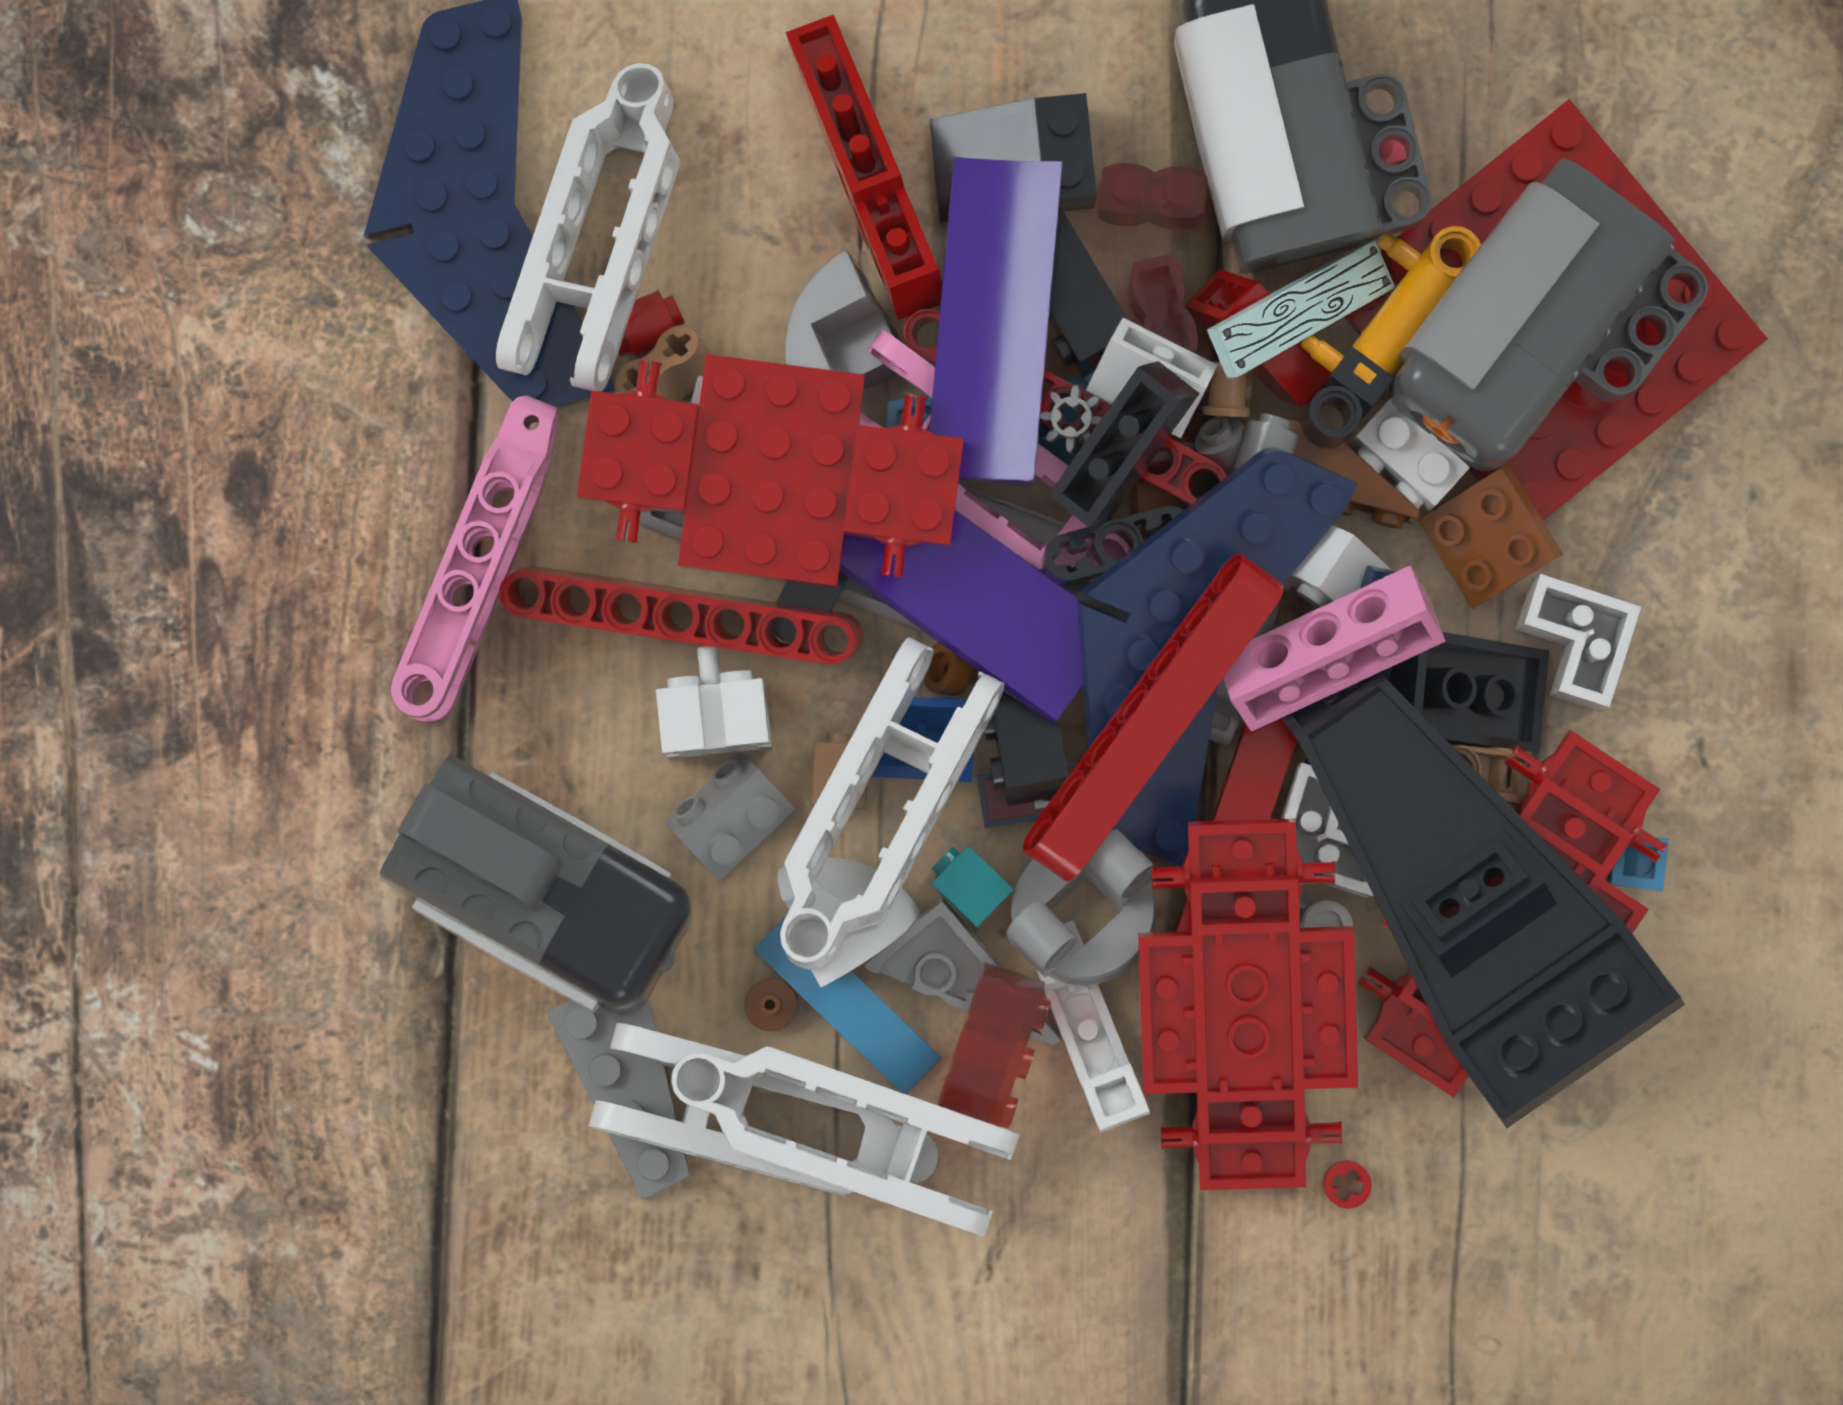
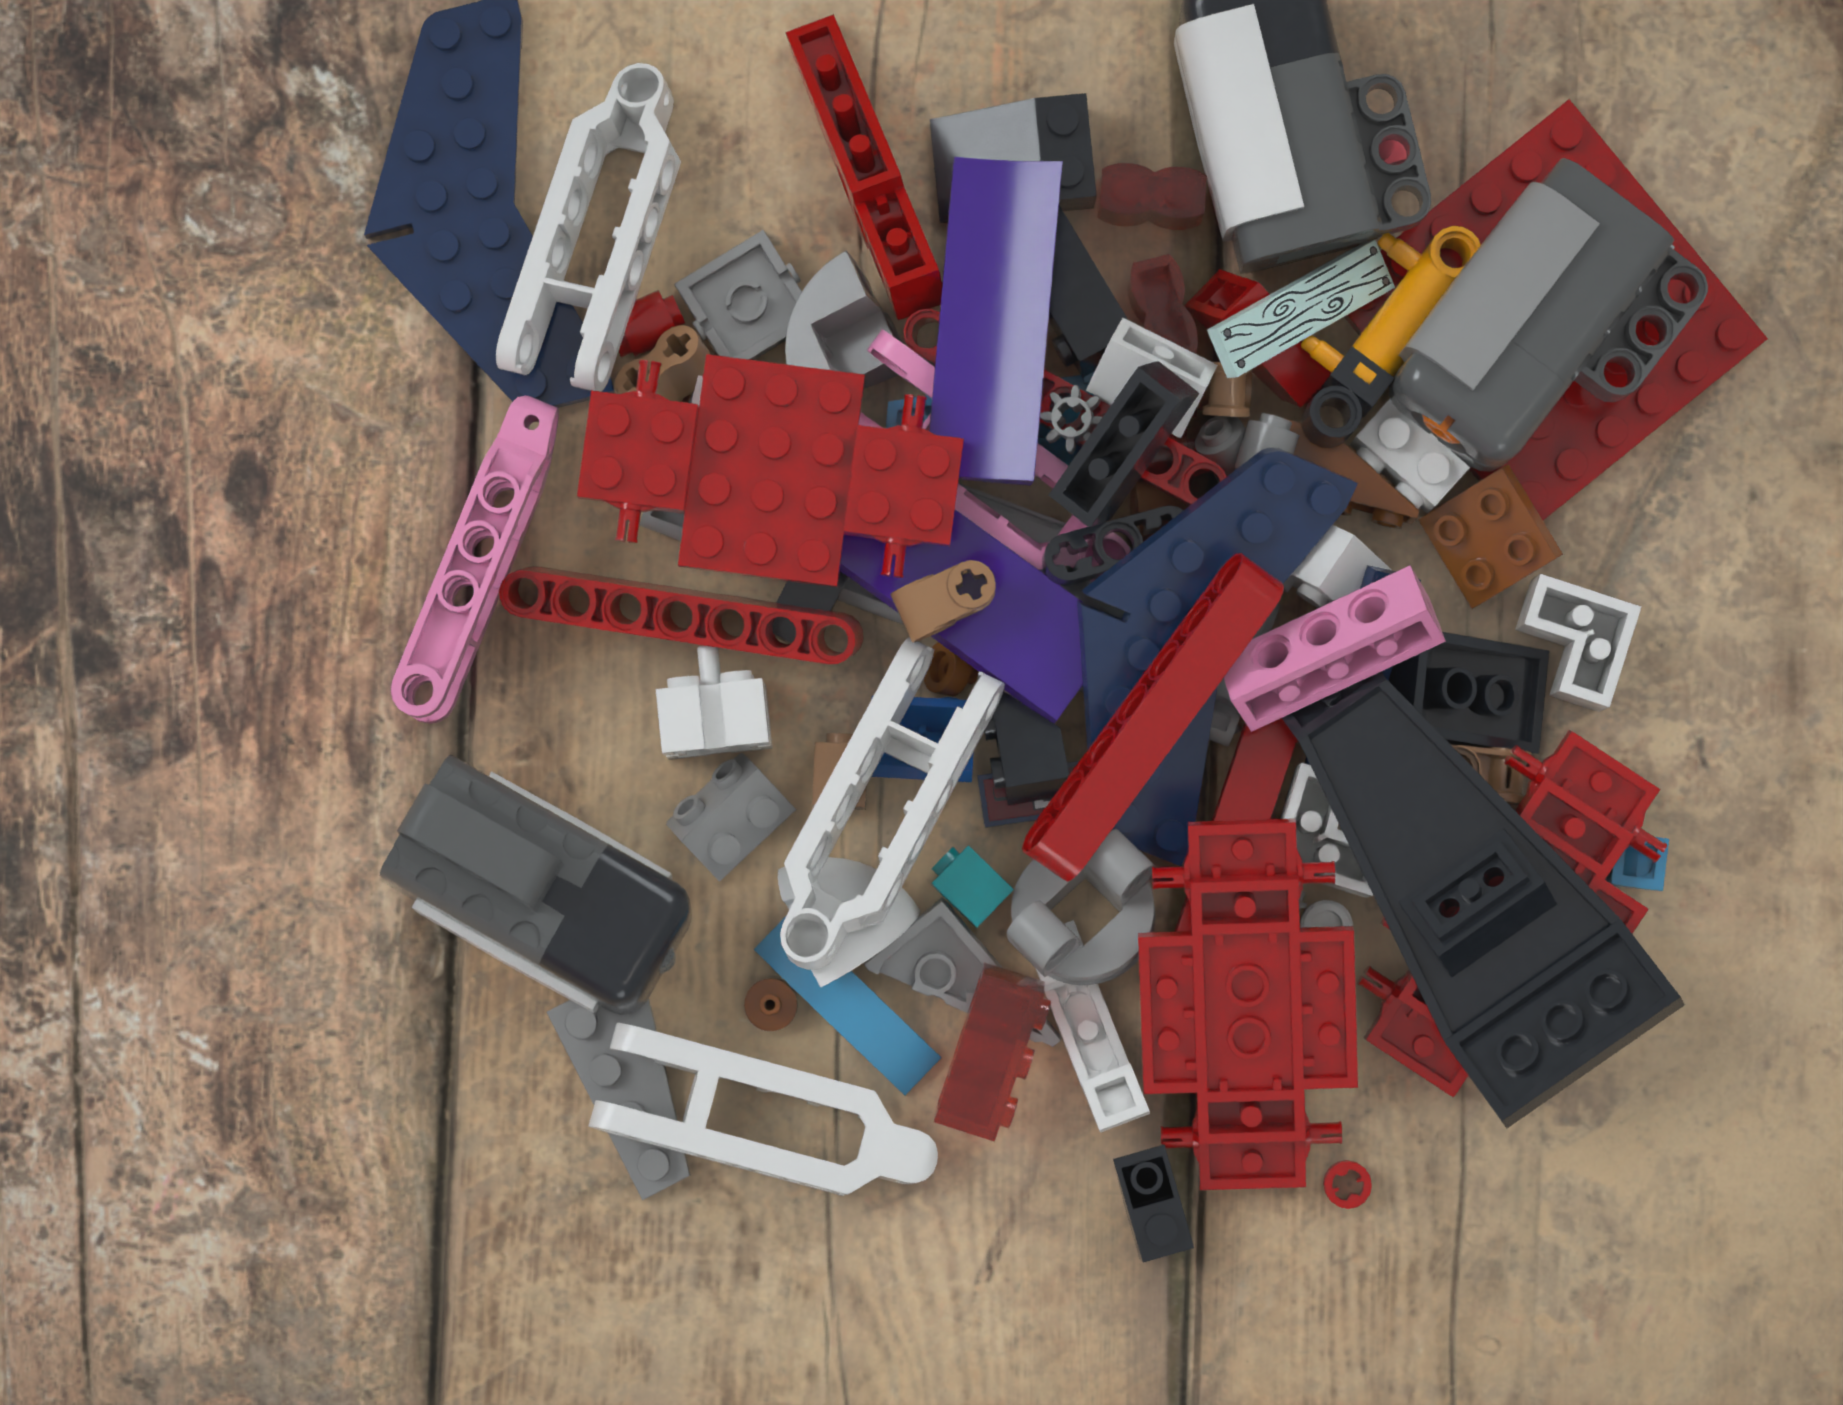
(724, 1091): white piece -> none
(742, 299): none -> light grey plate
(934, 603): none -> medium nougat piece
(1152, 1203): none -> black slope

